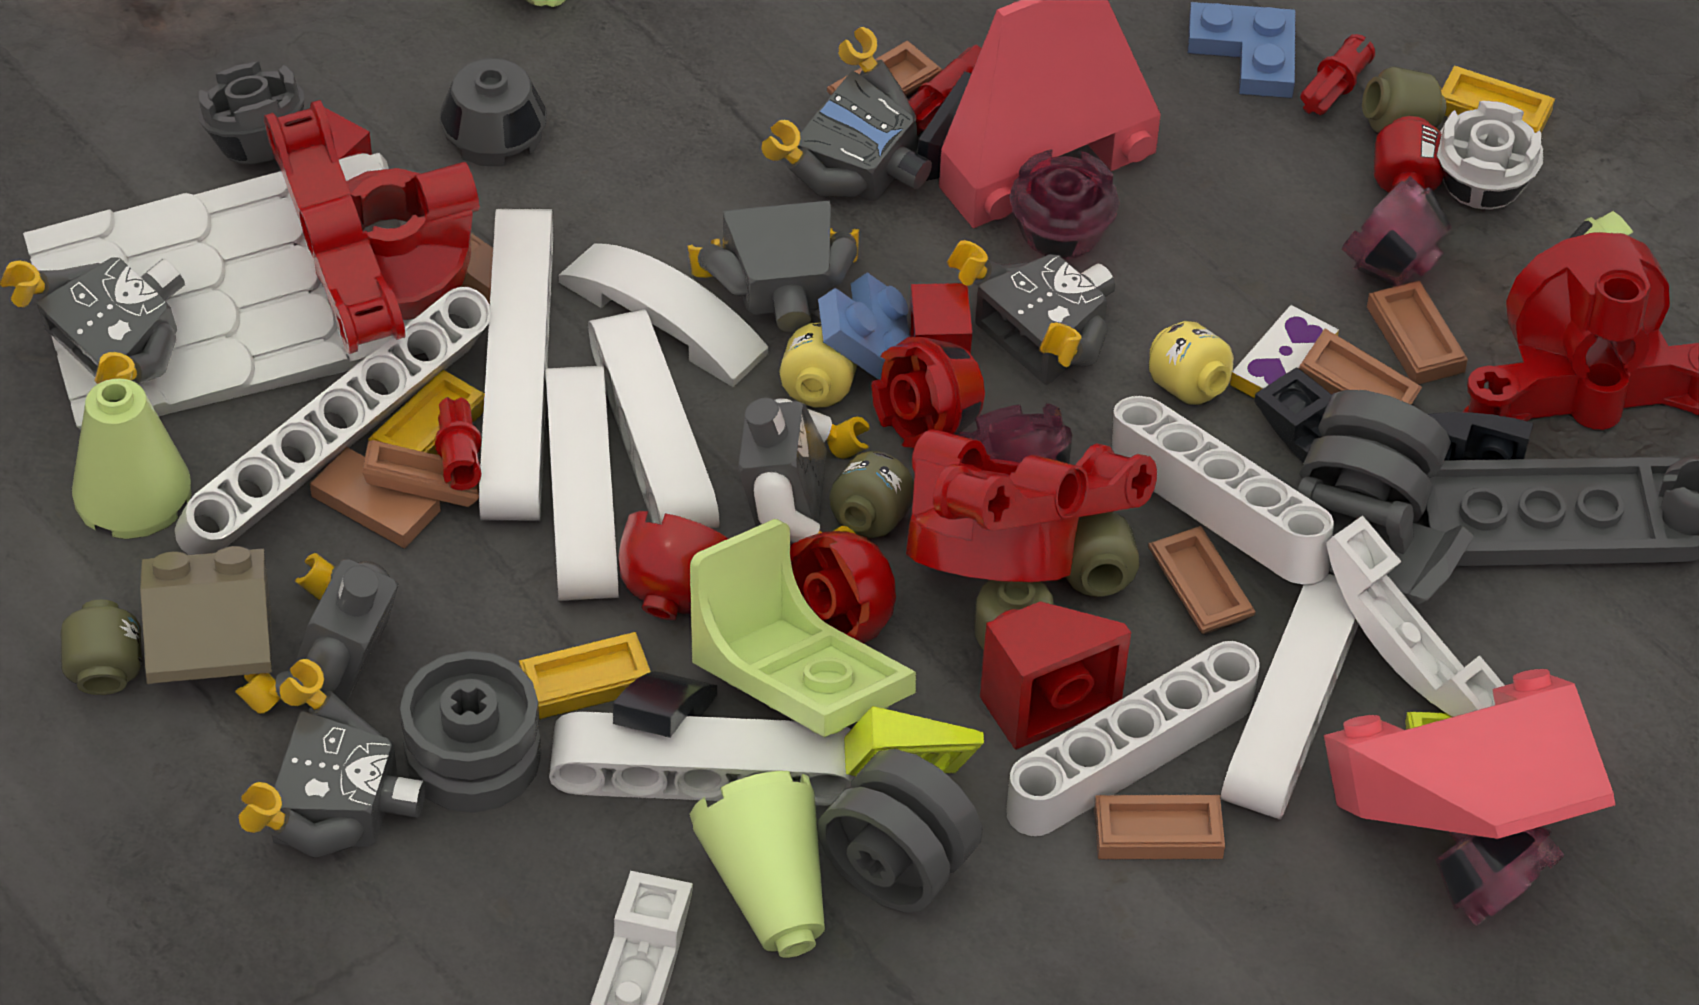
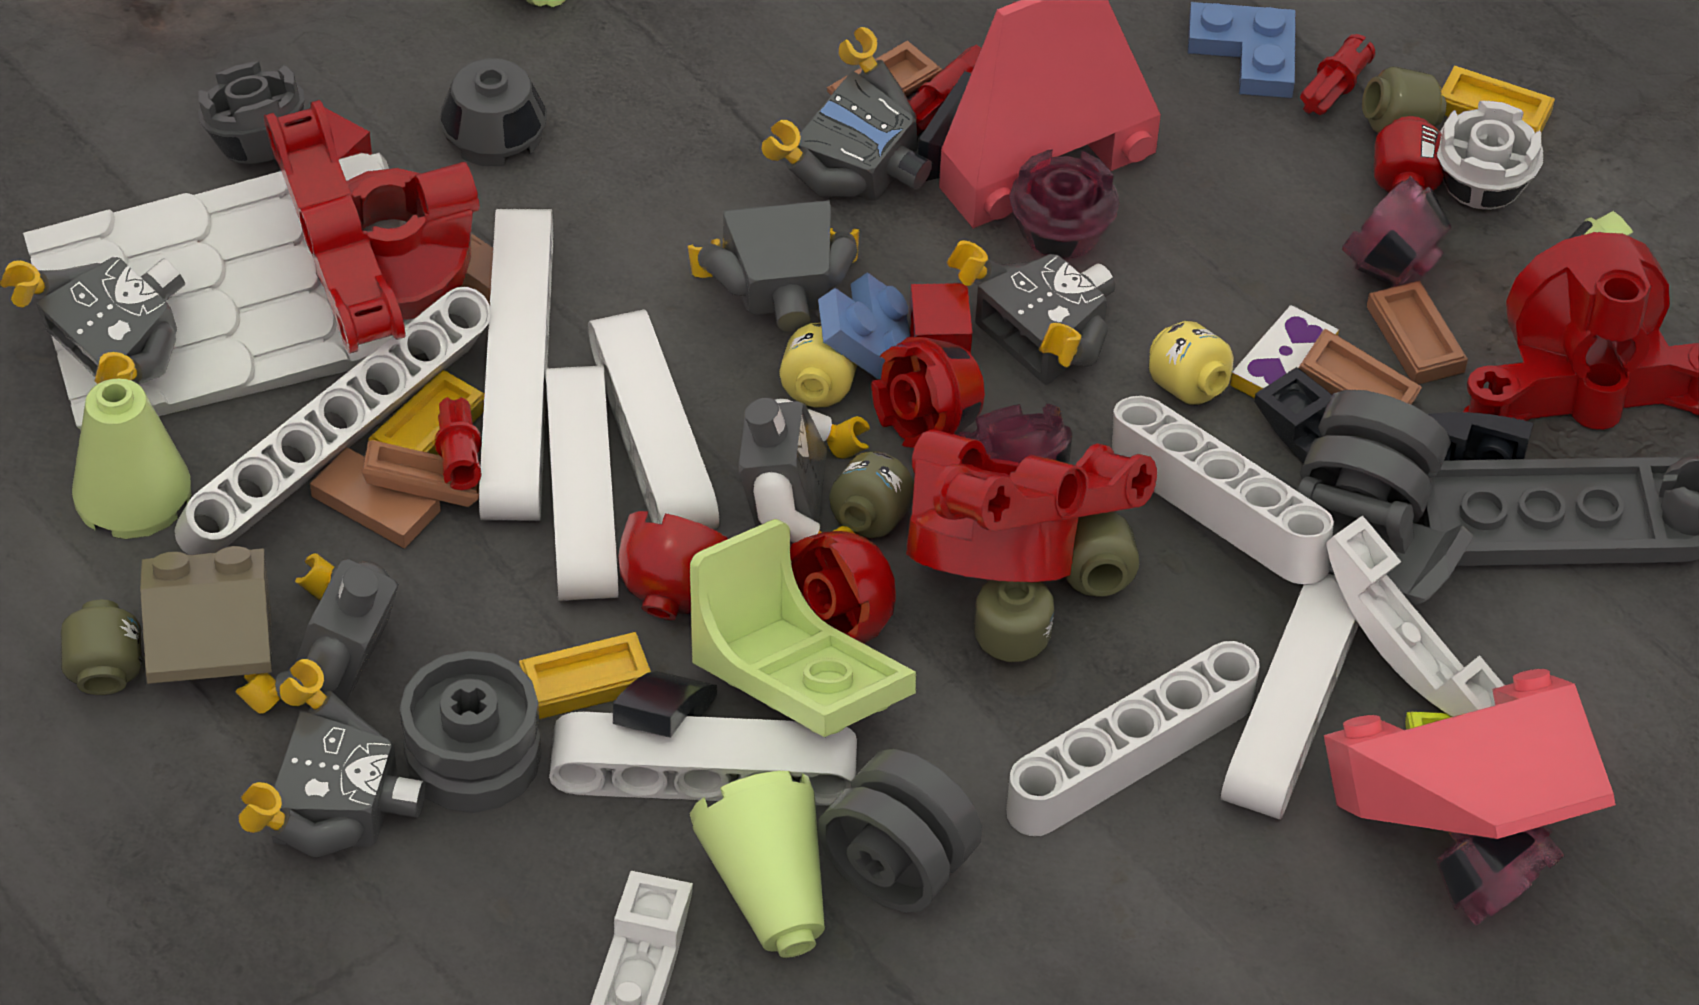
(675, 303): white slope -> none
(935, 741): neon yellow slope -> none
(1051, 669): red slope -> none
(1159, 827): nougat tile -> none
(1201, 580): nougat tile -> none

